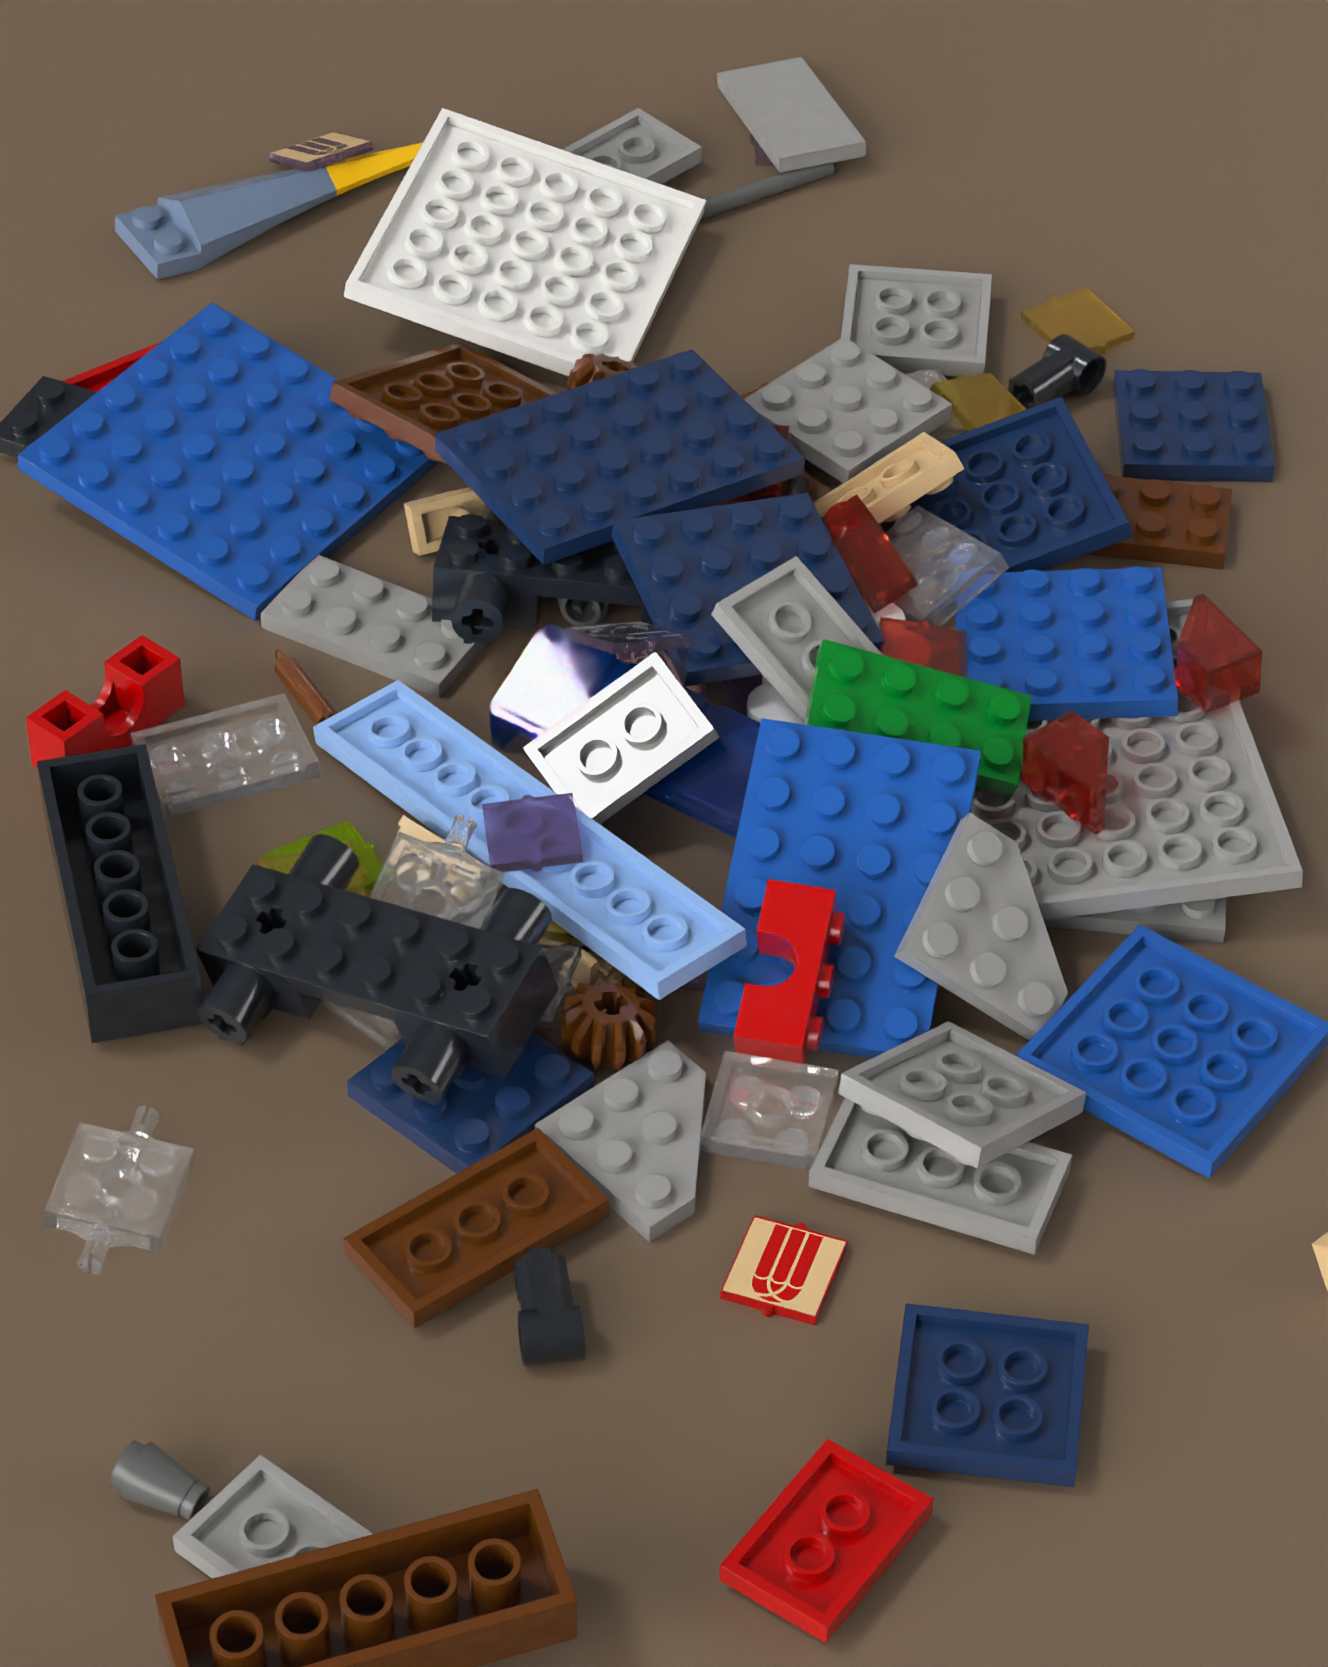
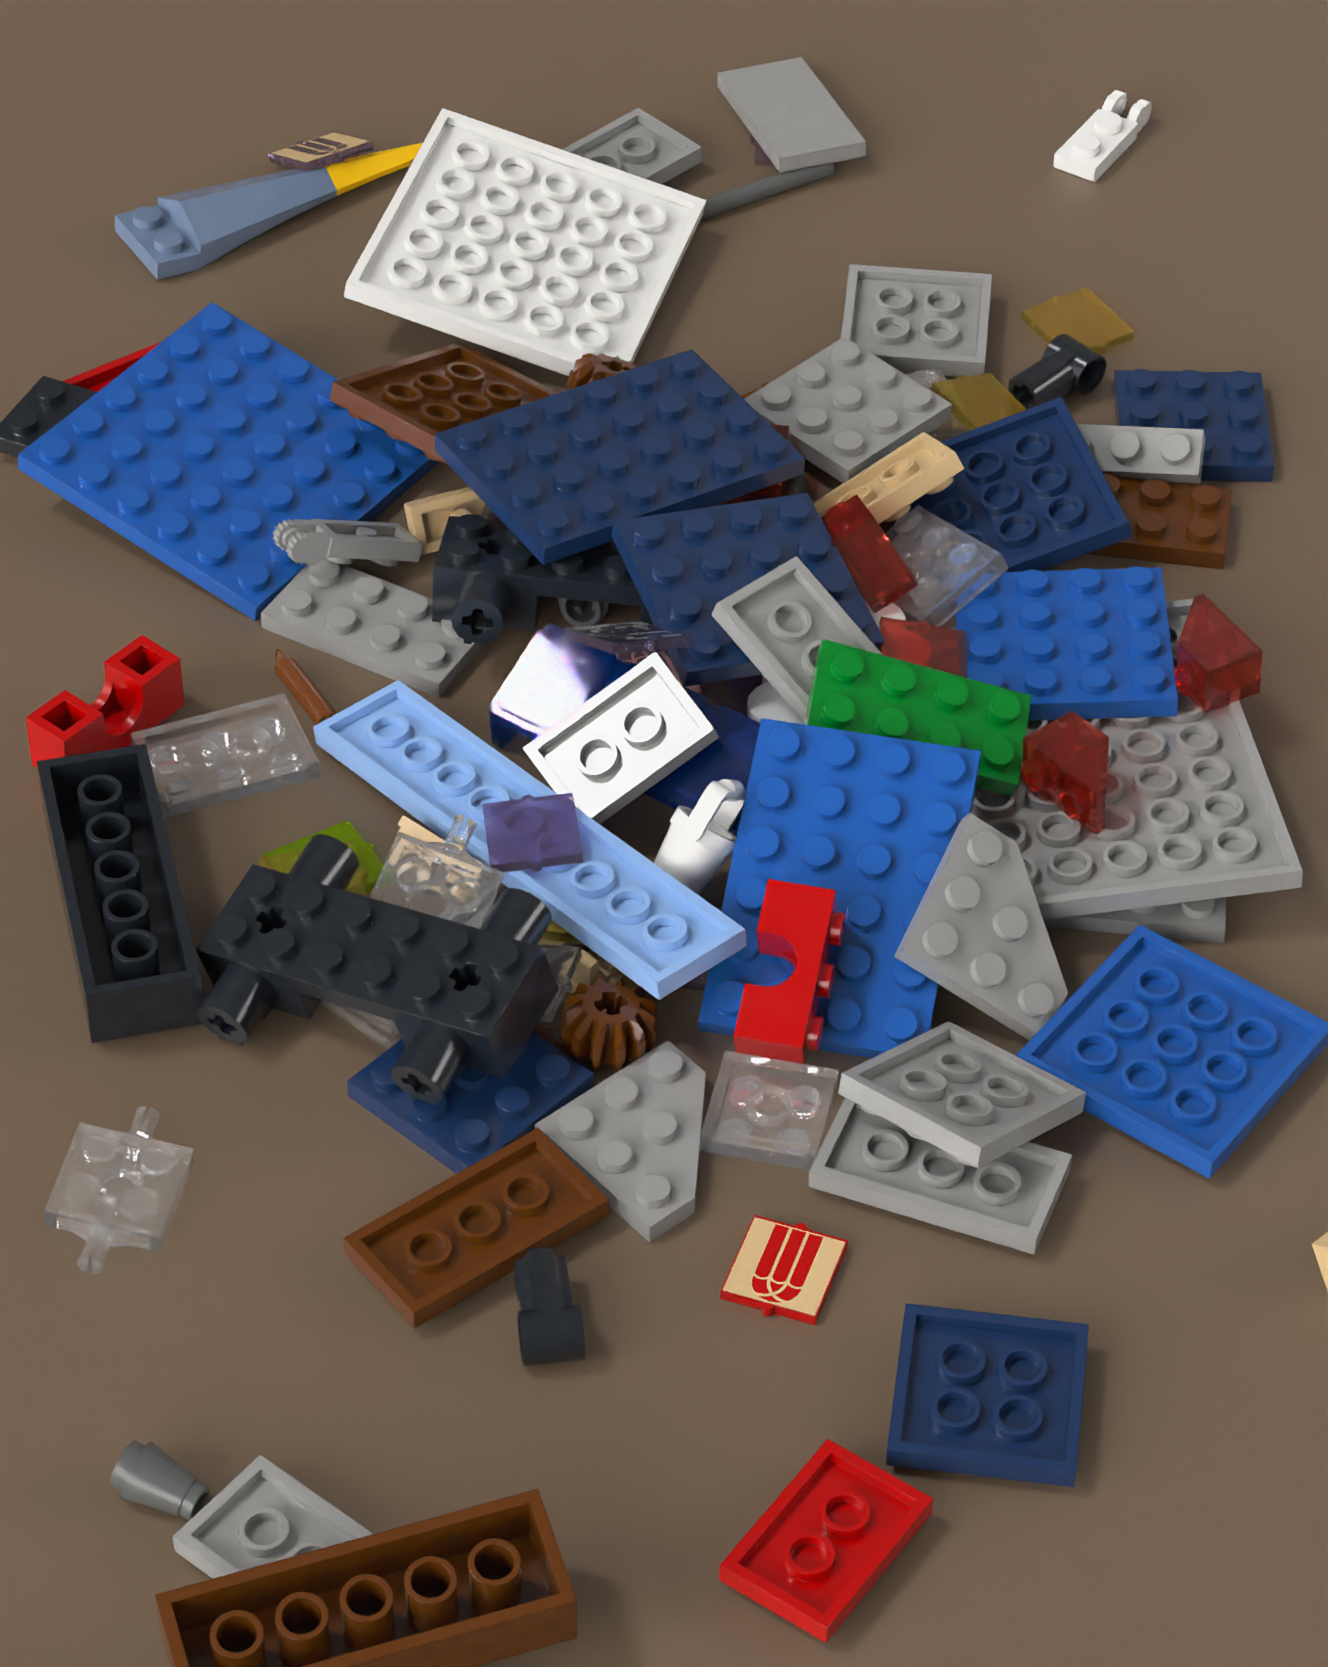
(346, 540): none -> light grey hinge
(702, 837): none -> white piece
(1102, 138): none -> white hinge
(1147, 451): none -> light grey plate

